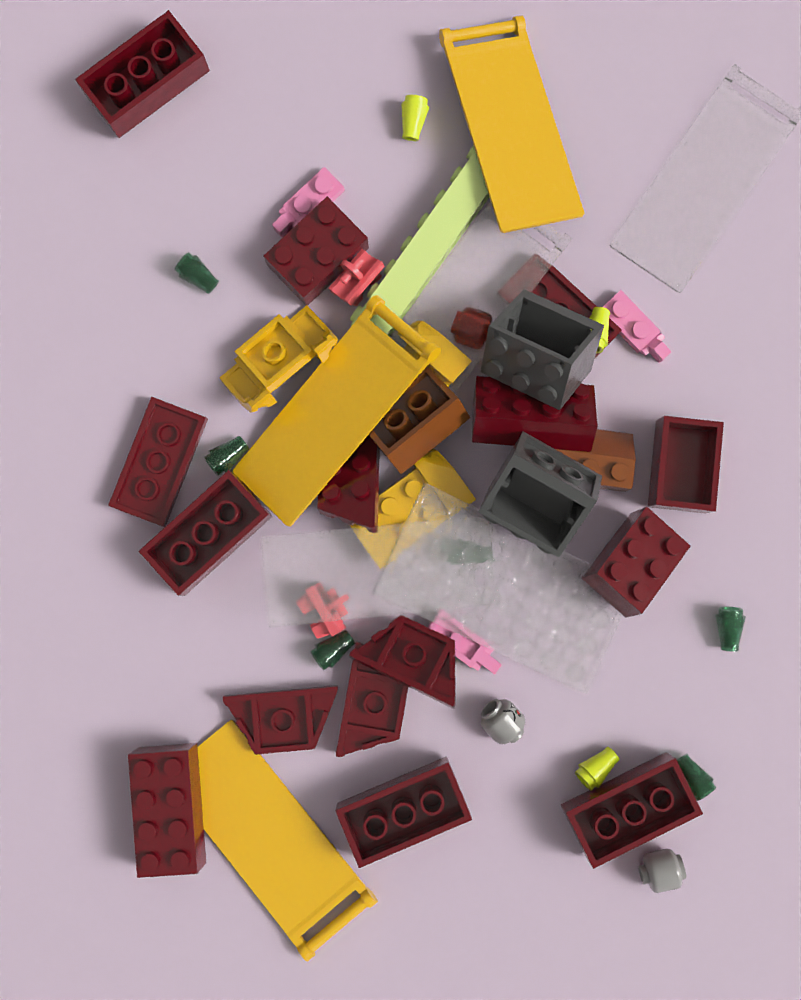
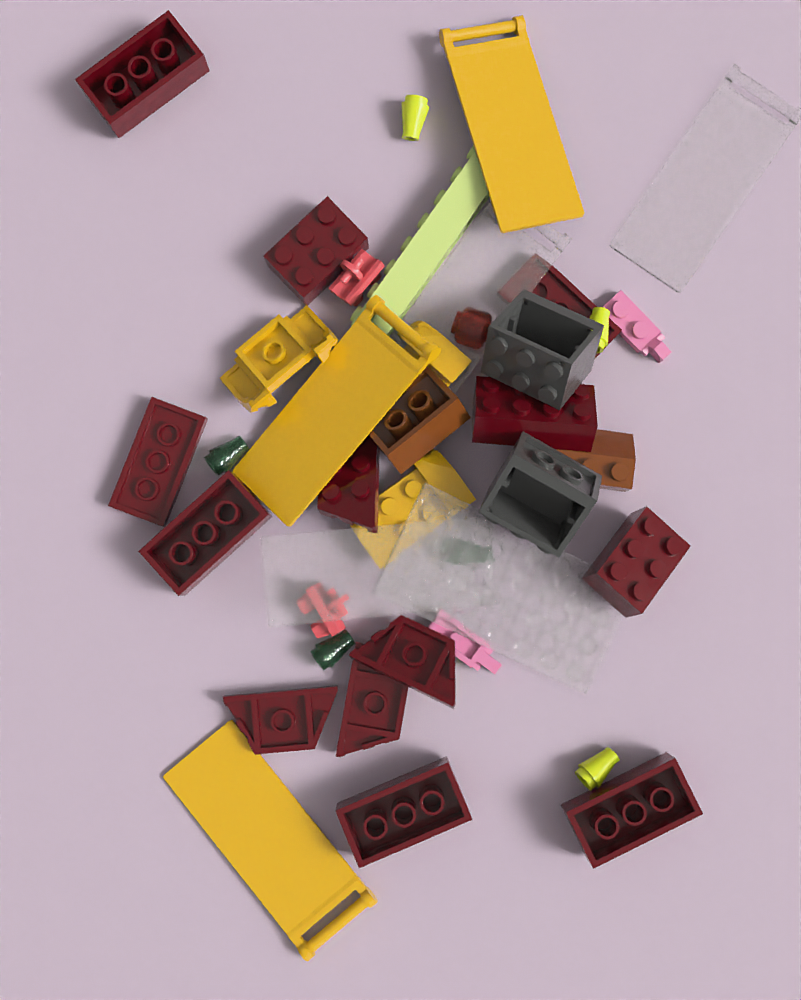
(167, 810): dark red brick -> none
(196, 273): clear green cone -> none
(306, 199): bright pink hinge -> none
(502, 721): light grey head -> none
(662, 870): light grey head -> none
(685, 464): dark red piece -> none
(697, 778): clear green cone -> none
(730, 627): clear green cone -> none

